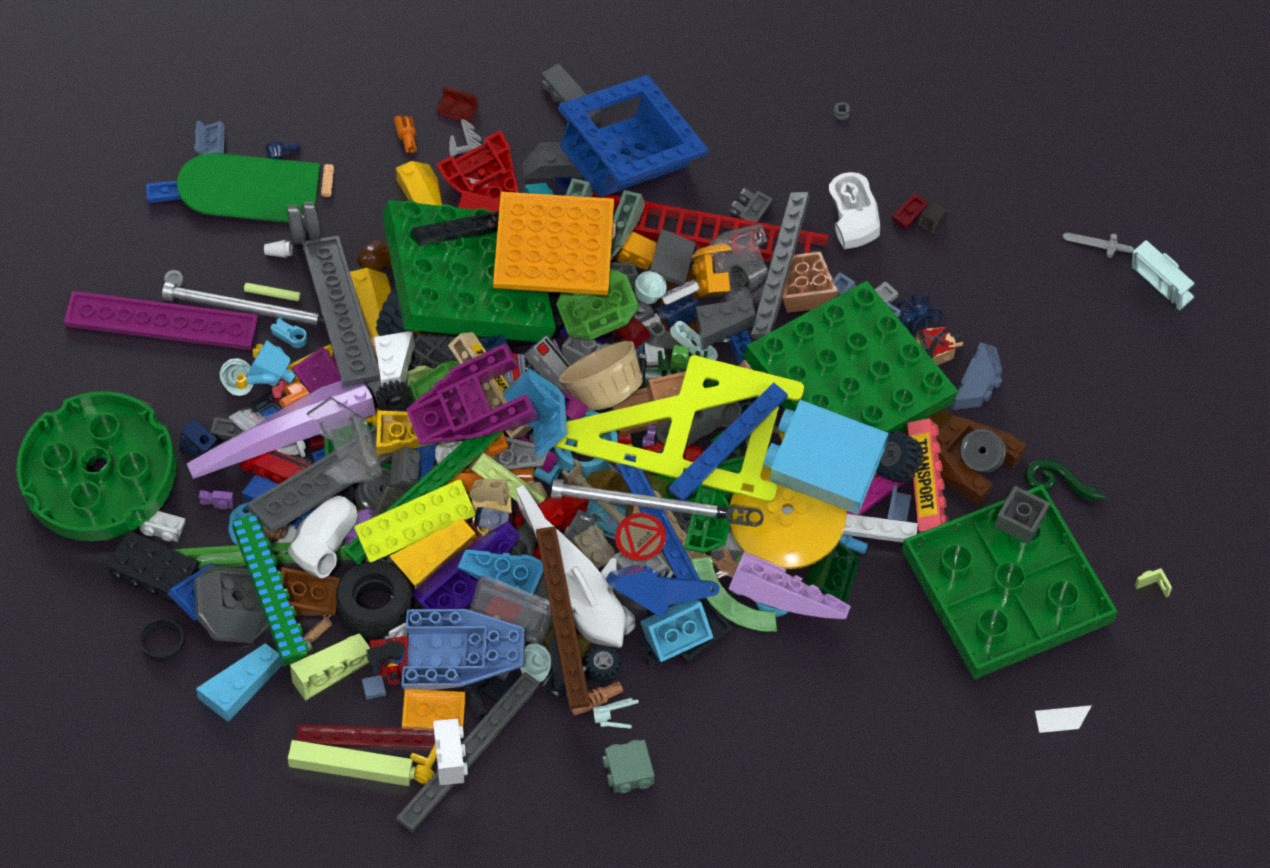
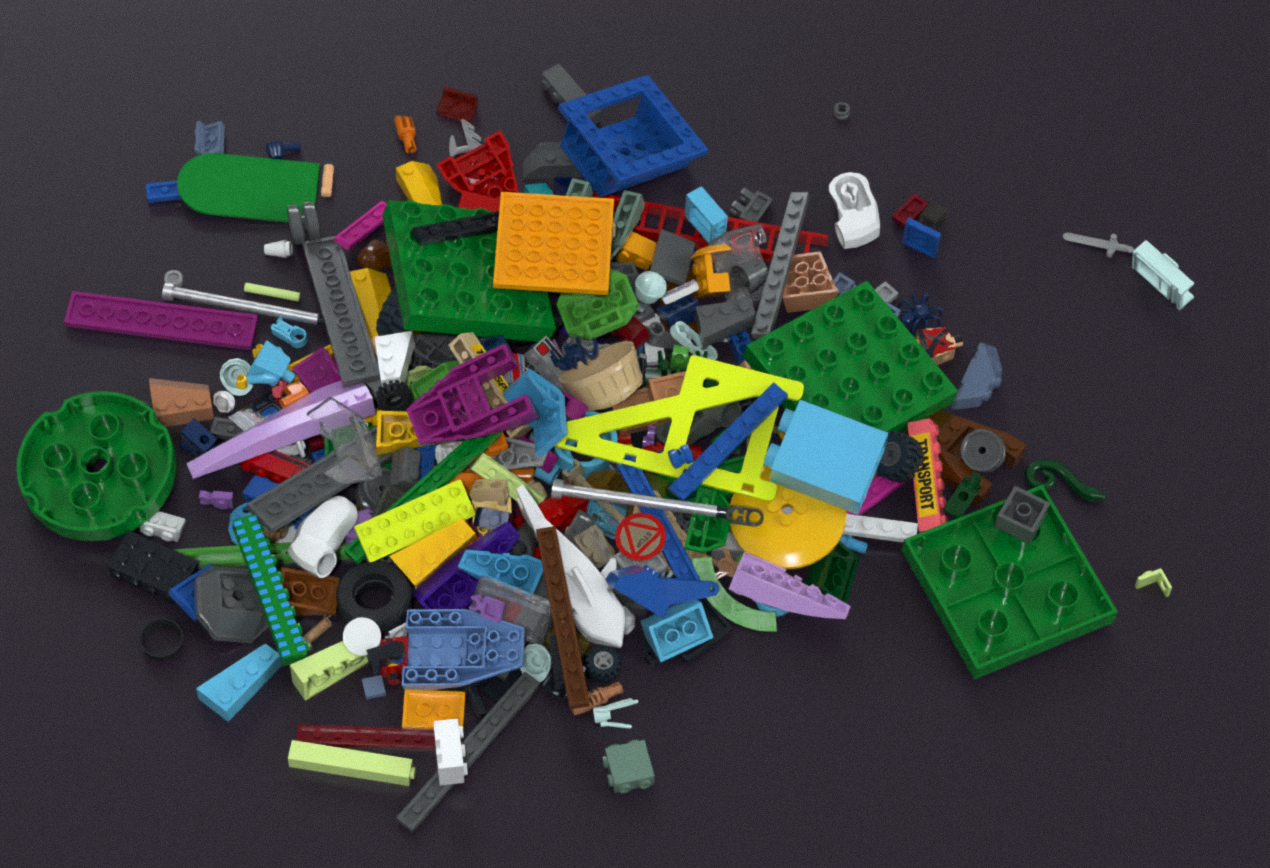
(180, 401): none -> nougat wedge
(224, 401): none -> white plate
(361, 227): none -> dark pink tile
(361, 635): none -> white sticker
(423, 772): yellow piece -> none
(490, 608): none -> medium lavender plate
(574, 353): none -> dark blue animal
(680, 456): none -> blue wheel
(705, 214): none -> medium azure window
(899, 506): sand blue panel -> none
(921, 238): none -> blue plate
(963, 495): none -> dark green torso
(1061, 718): white sticker -> none

